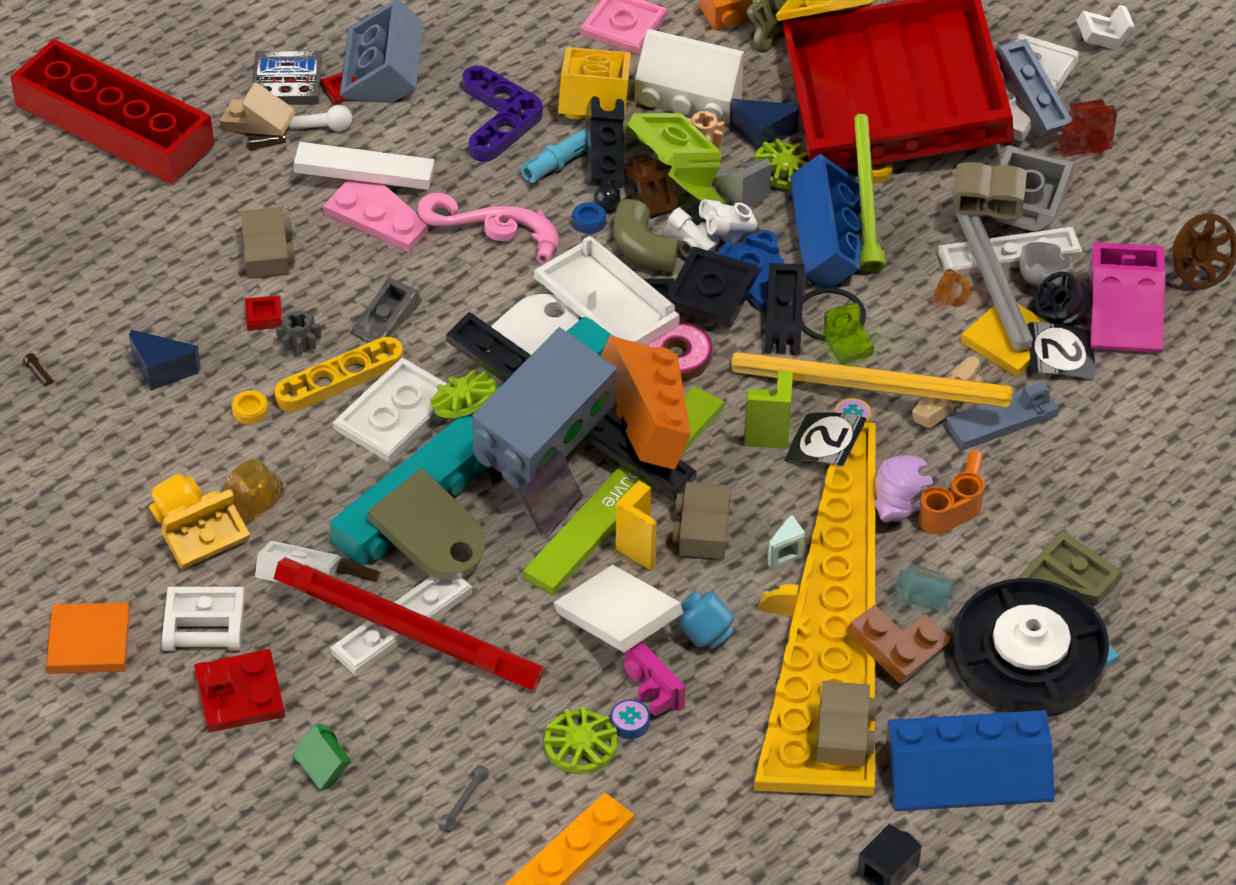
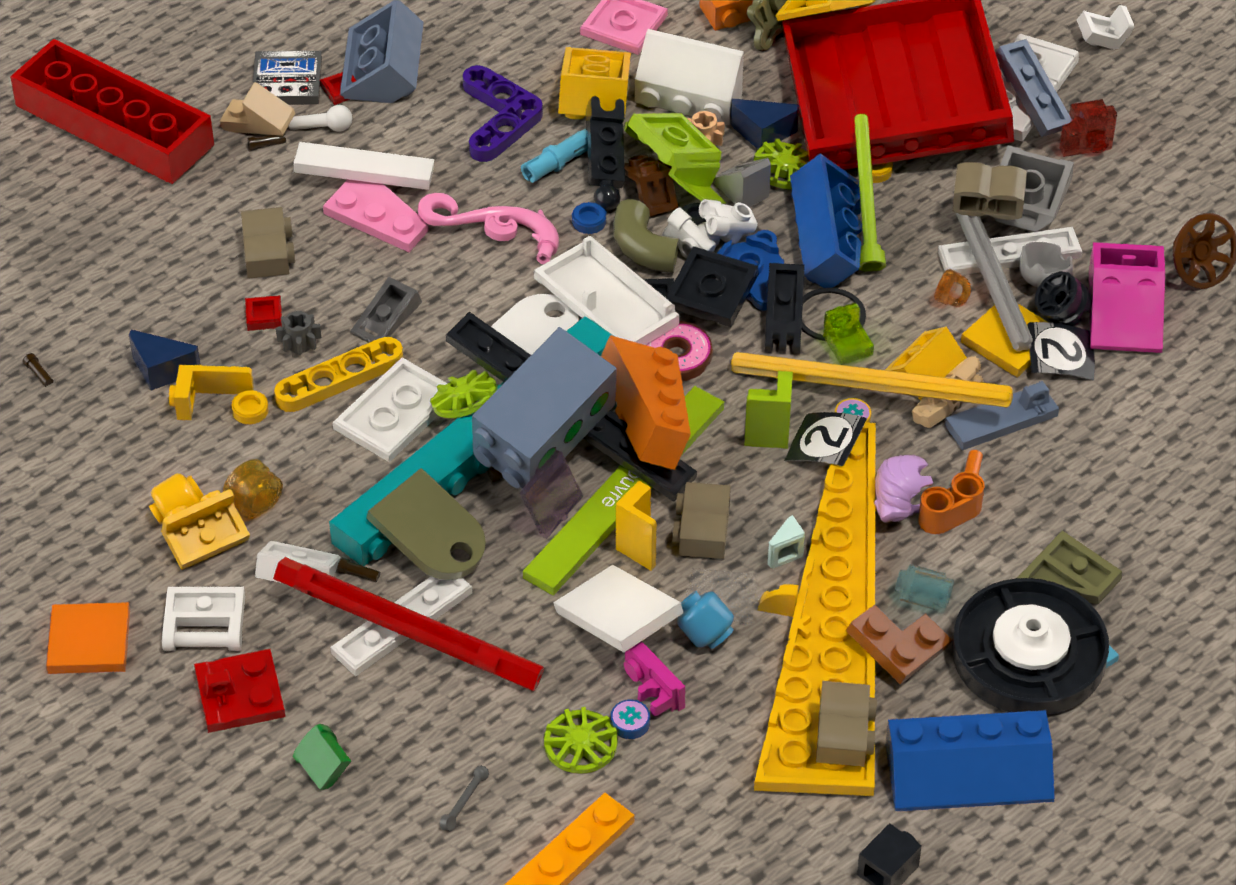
(206, 379): none -> yellow bracket
(930, 354): none -> yellow panel

